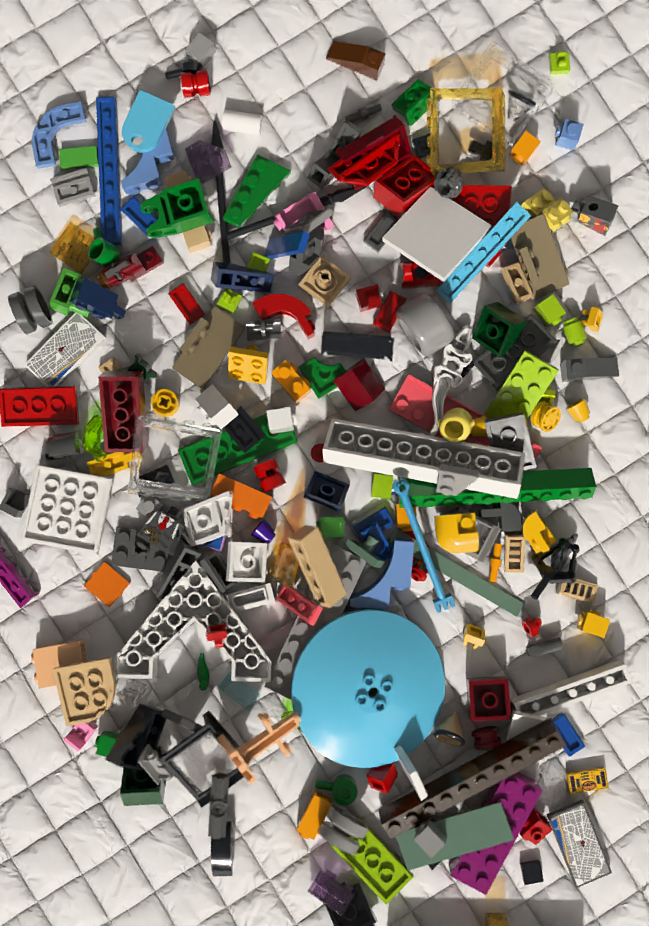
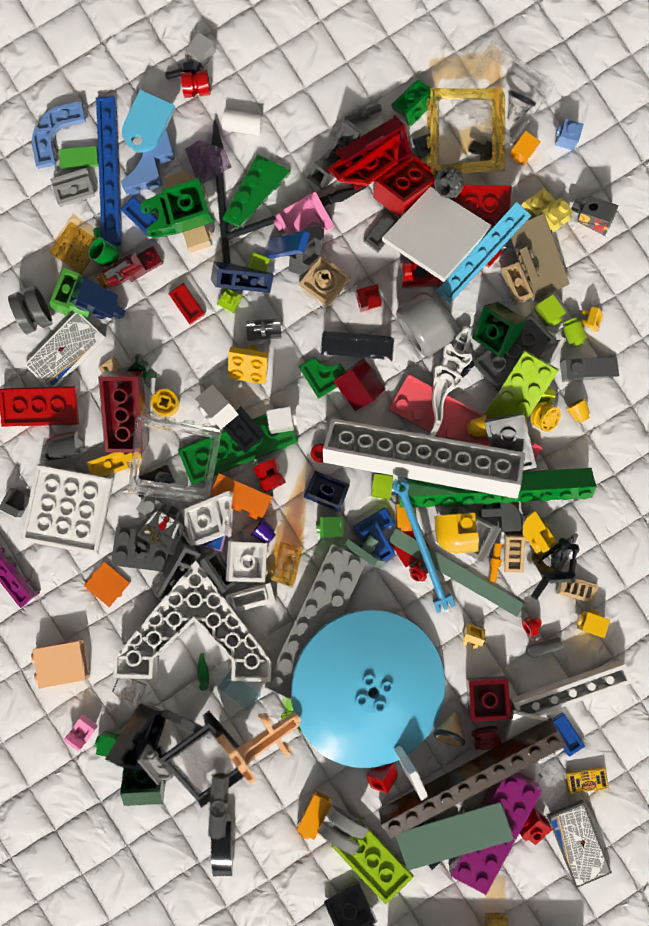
(85, 689): tan plate -> none
(91, 438): clear neon green arm -> none
(207, 347): dark tan bracket -> none
(217, 634): red tile -> none
(283, 304): red arch -> none
(291, 382): light orange brick -> none
(299, 604): coral tile -> none
(309, 221): light grey tile -> none
(317, 565): tan brick -> none
(332, 892): clear purple brick -> none
(343, 789): green piece -> none
(357, 58): reddish brown slope -> none
(387, 313): red tile -> none
(396, 575): medium blue arch -> none
(429, 838): light grey brick -> none
(455, 479): light grey wing -> none
(456, 425): light yellow piece -> none
(531, 872): black tile -> none
(559, 63): lime tile -> none

